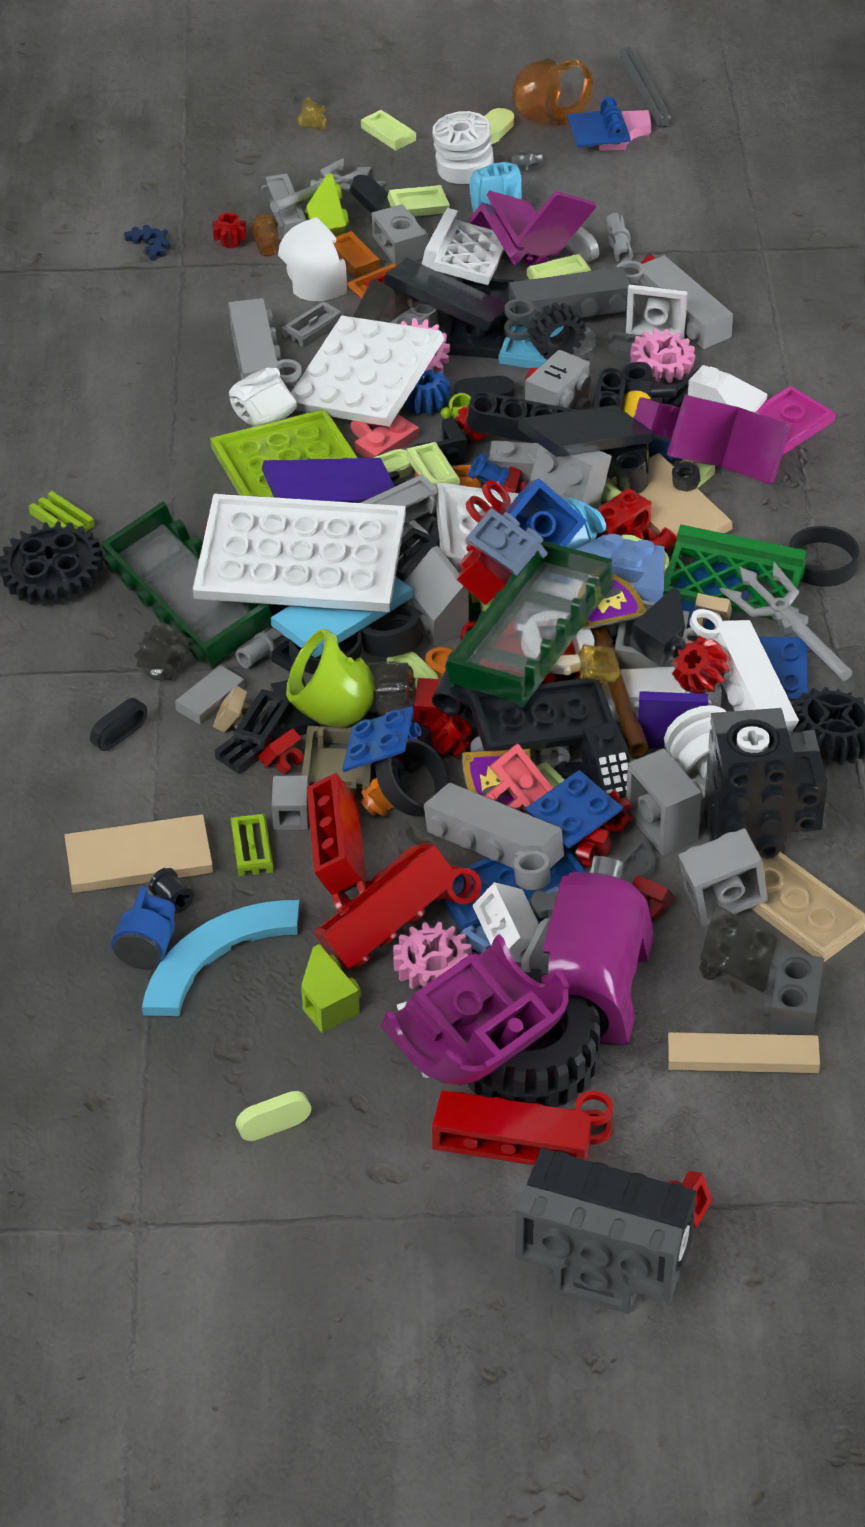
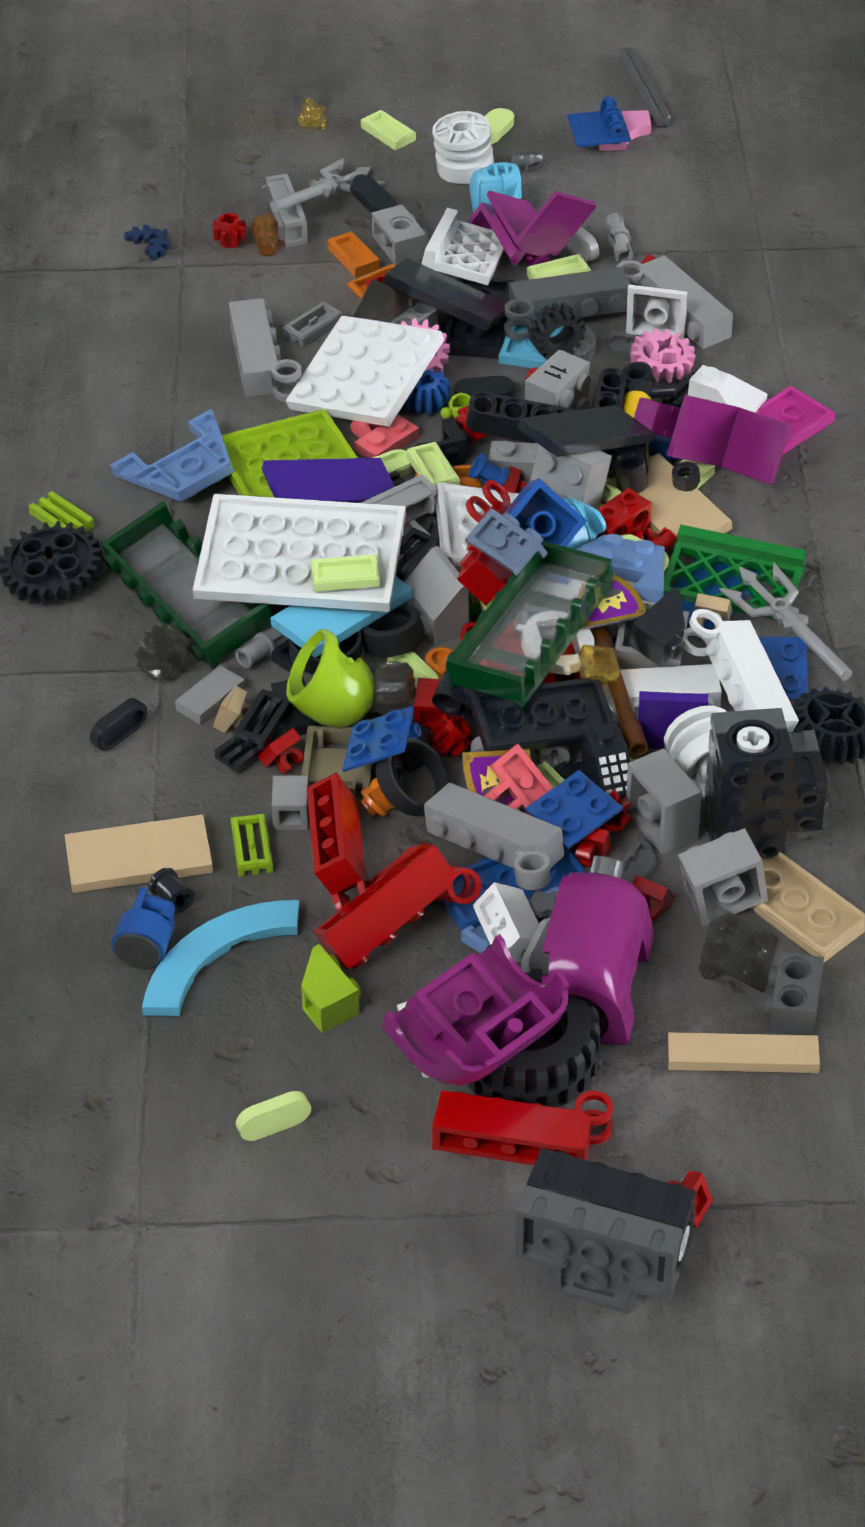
(184, 470): none -> medium blue wing
(262, 398): white piece -> none
(313, 262): white brick -> none
(327, 206): lime slope -> none
(345, 573): none -> yellowish green tile
(420, 200): yellowish green tile -> none
(430, 953): bright pink gear -> none
(539, 87): clear orange piece -> none
(700, 666): red gear -> none
(834, 536): black tyre -> none

